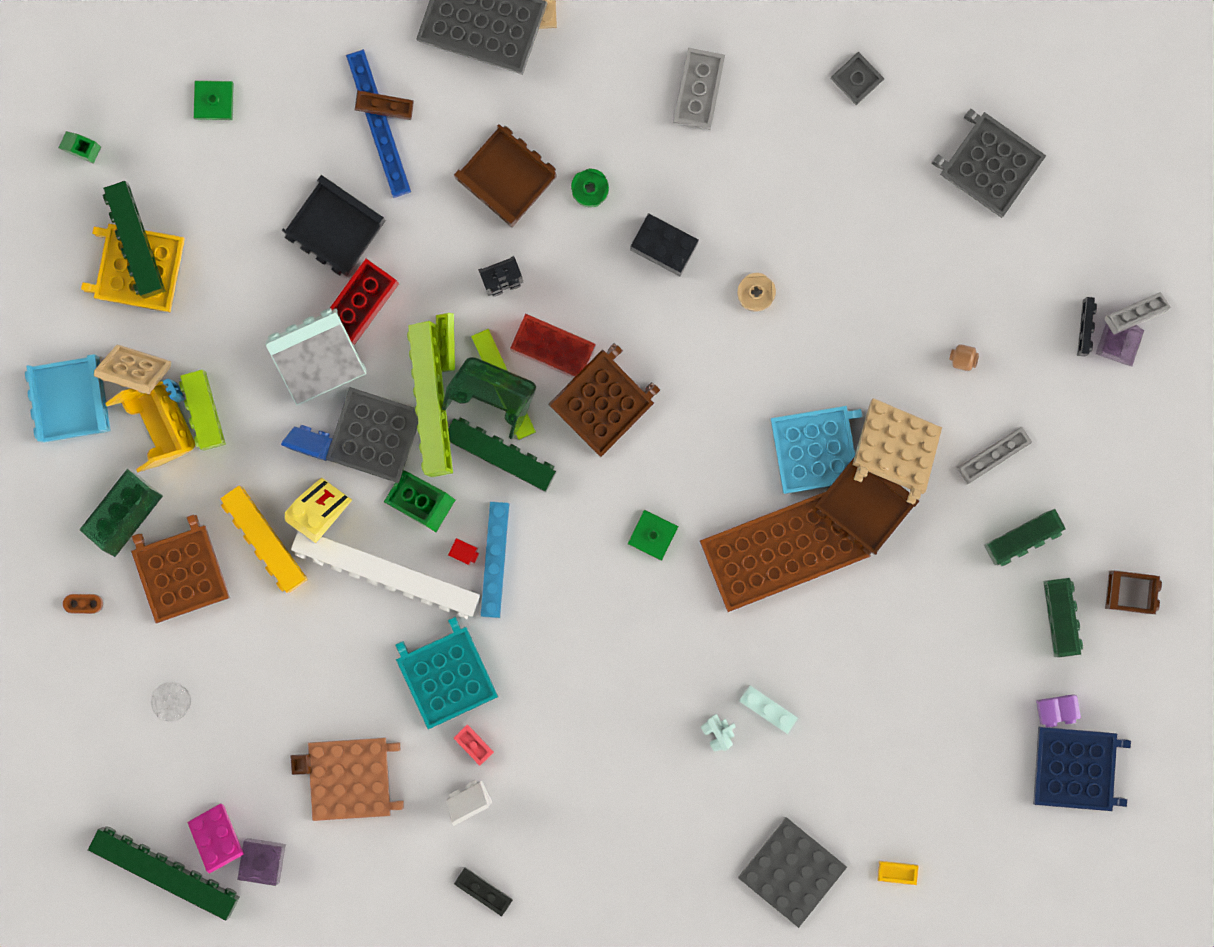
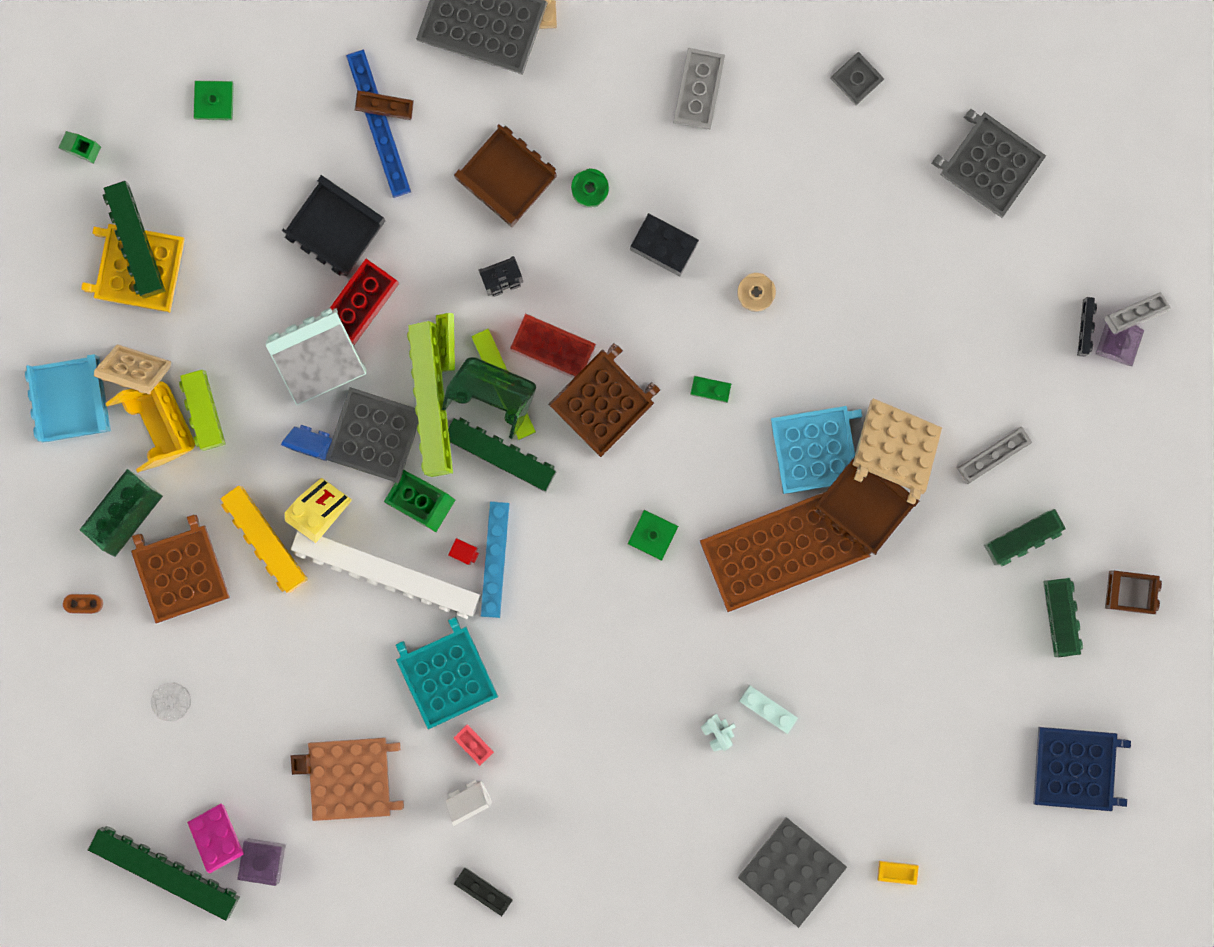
(174, 389): dark azure tile -> none
(710, 389): none -> green plate
(964, 357): medium nougat head -> none
(1058, 709): medium lavender brick -> none

